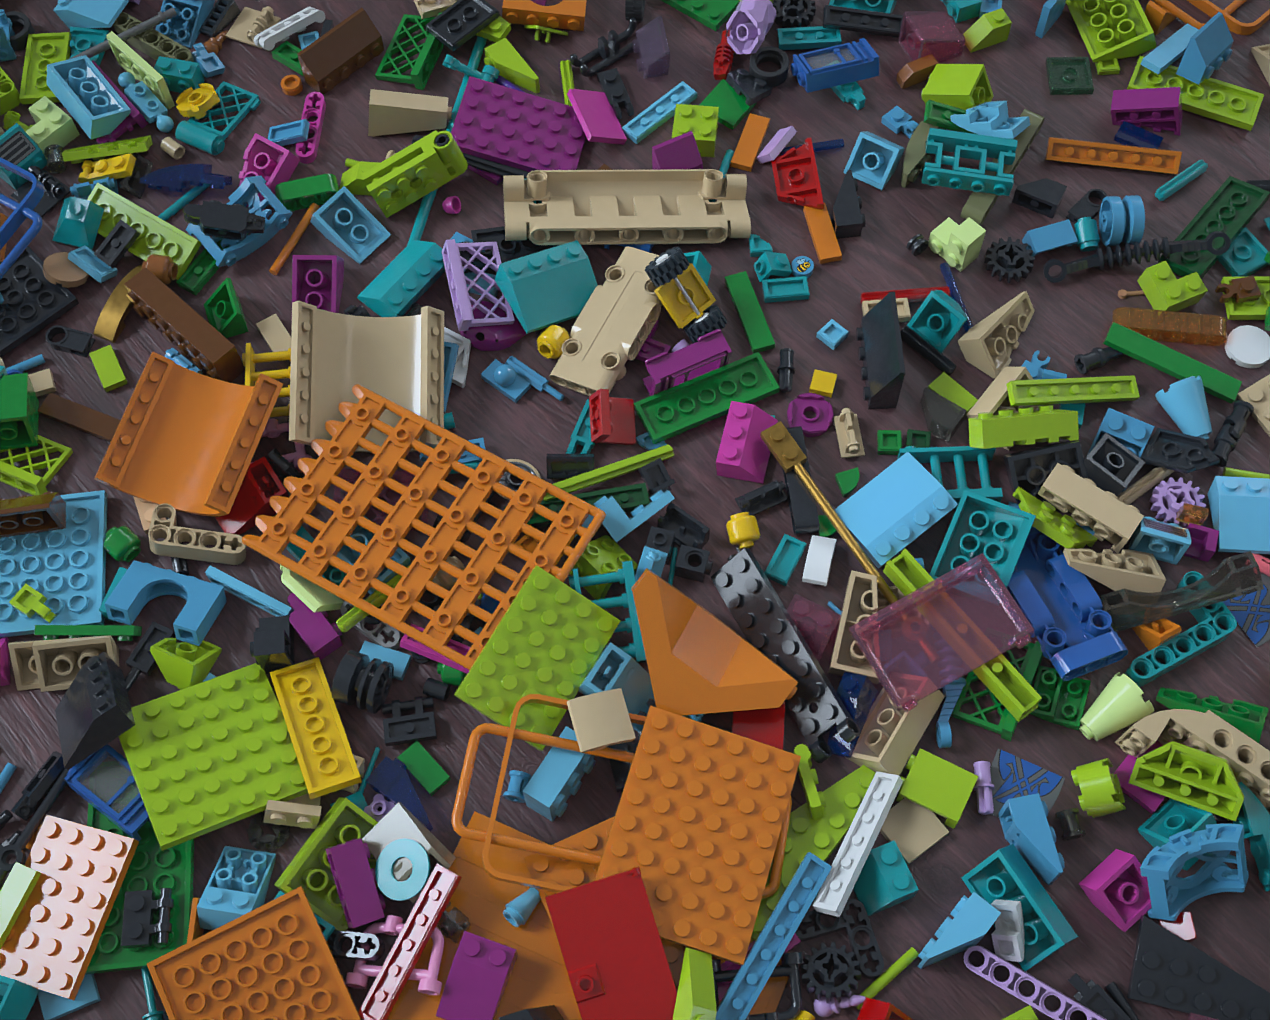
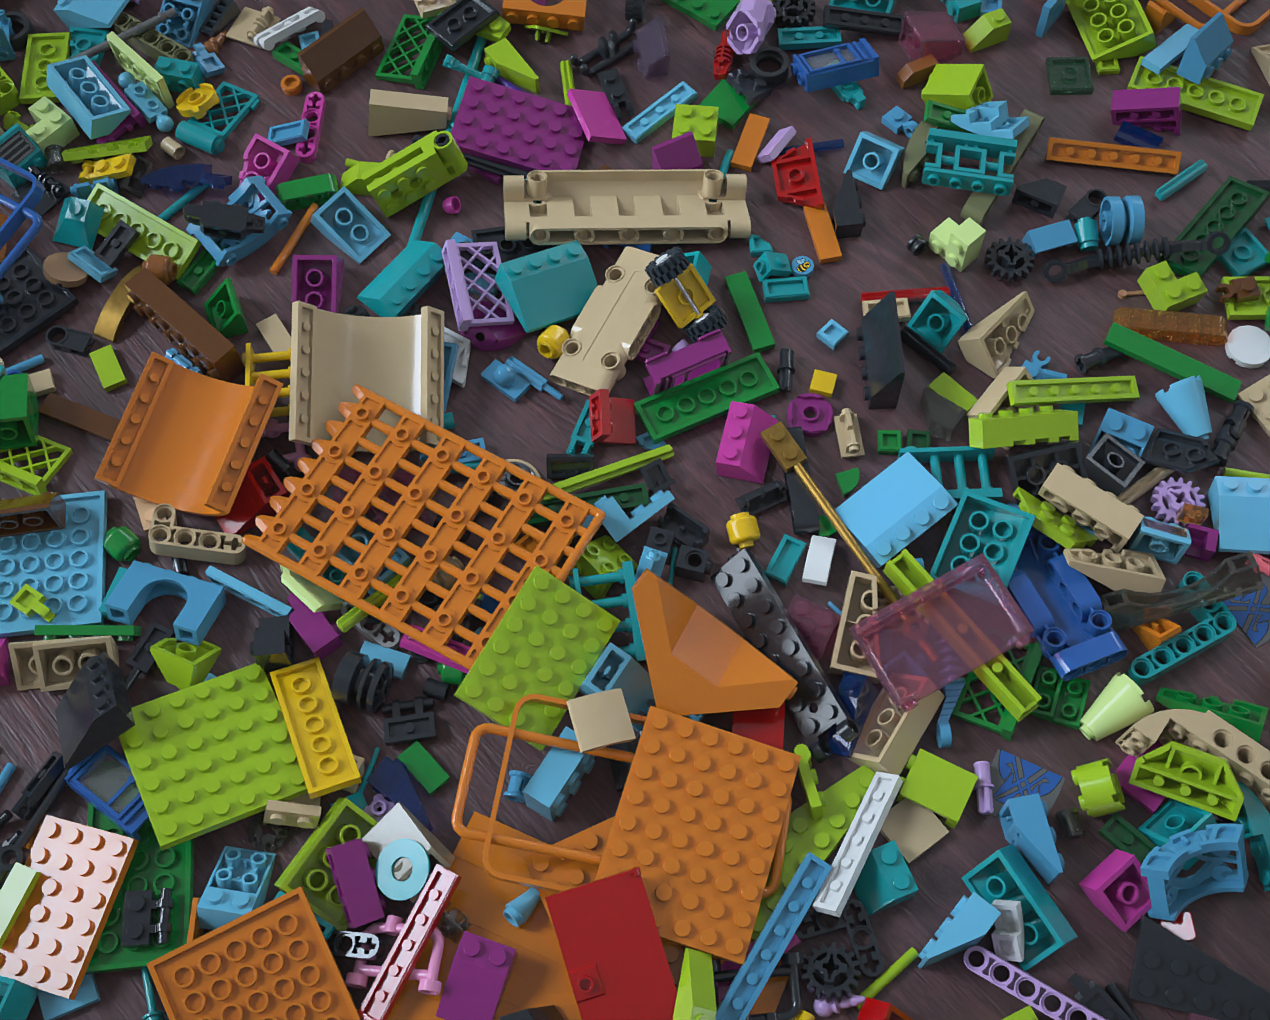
(1126, 837): none -> dark green plate

